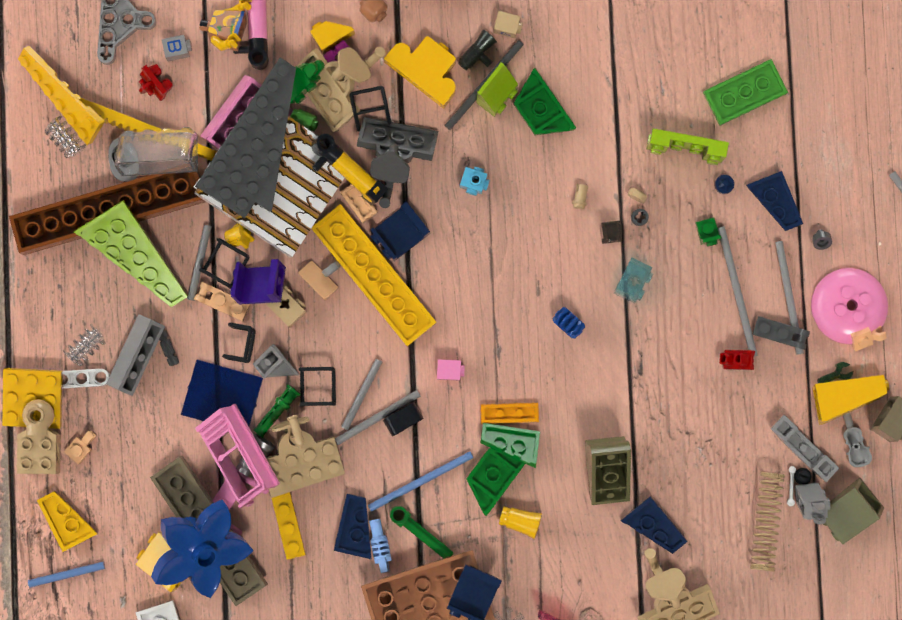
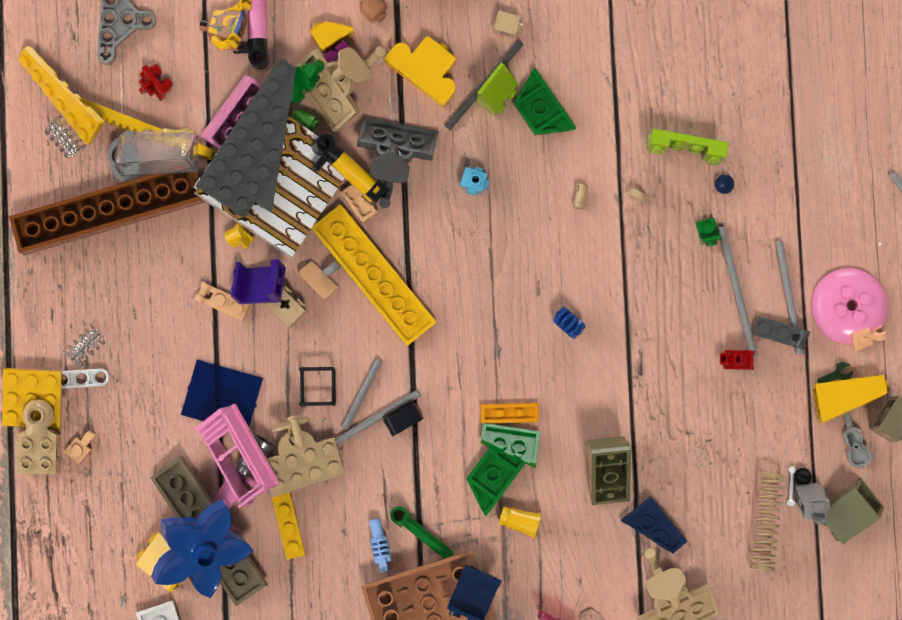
(64, 521): yellow wing -> none
(66, 574): medium blue bar -> none
(128, 246): lime wing -> none
(135, 355): light grey brick -> none
(168, 349): dark grey axle -> none
(176, 48): light grey brick -> none
(199, 262): light grey piece -> none
(220, 242): black piece -> none
(249, 343): black piece -> none
(274, 364): light grey slope -> none
(282, 403): green pin -> none
(354, 529): dark blue wing -> none
(385, 107): black piece -> none
(399, 232): dark blue panel -> none
(420, 481): medium blue piece -> none
(450, 370): bright pink brick -> none
(477, 50): pearl dark grey piece -> none
(611, 232): clear smoke brick -> none
(625, 288): clear light blue brick -> none
(644, 221): dark grey bush -> none
(745, 92): bright green tile -> none
(777, 199): dark blue wing -> none
(804, 448): light grey slope -> none
(822, 240): dark grey tile -> none

